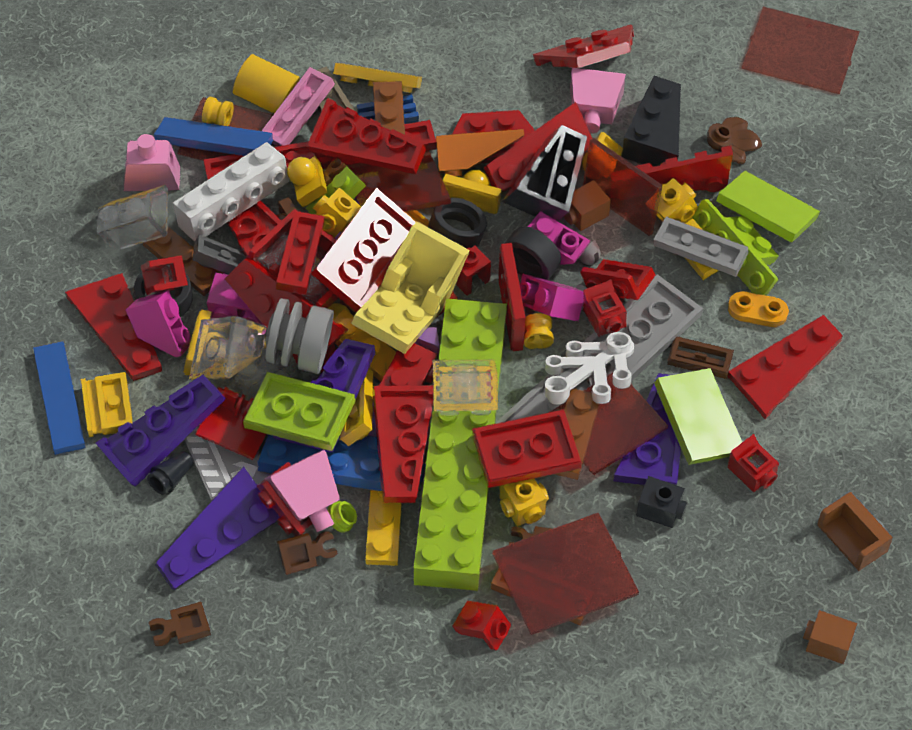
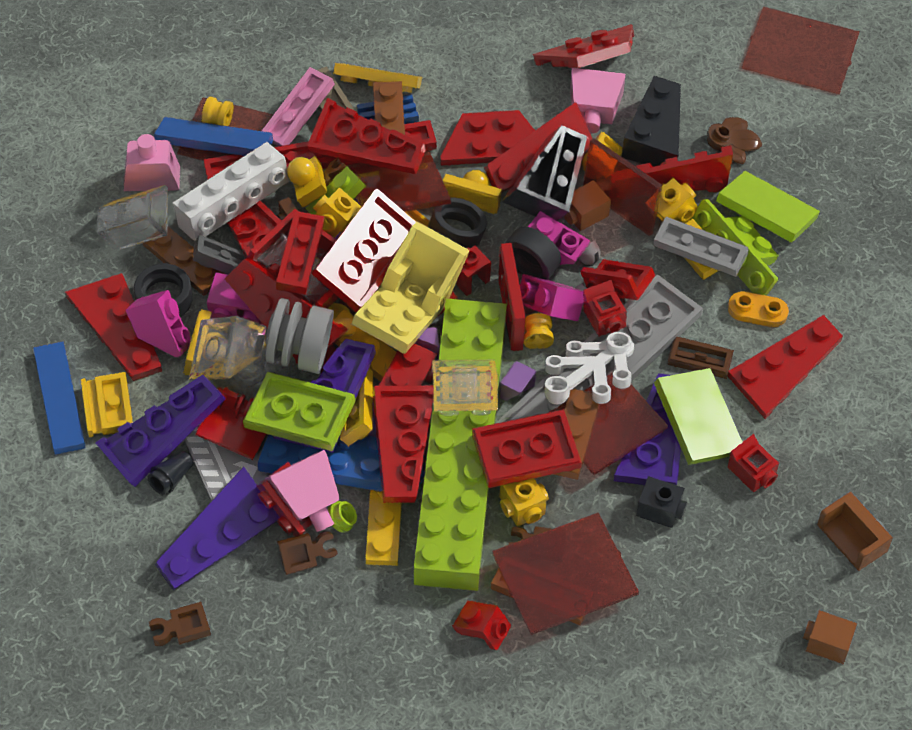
(164, 274): red window -> none
(264, 83): yellow brick -> none
(465, 151): orange slope -> none
(517, 380): none -> medium lavender slope

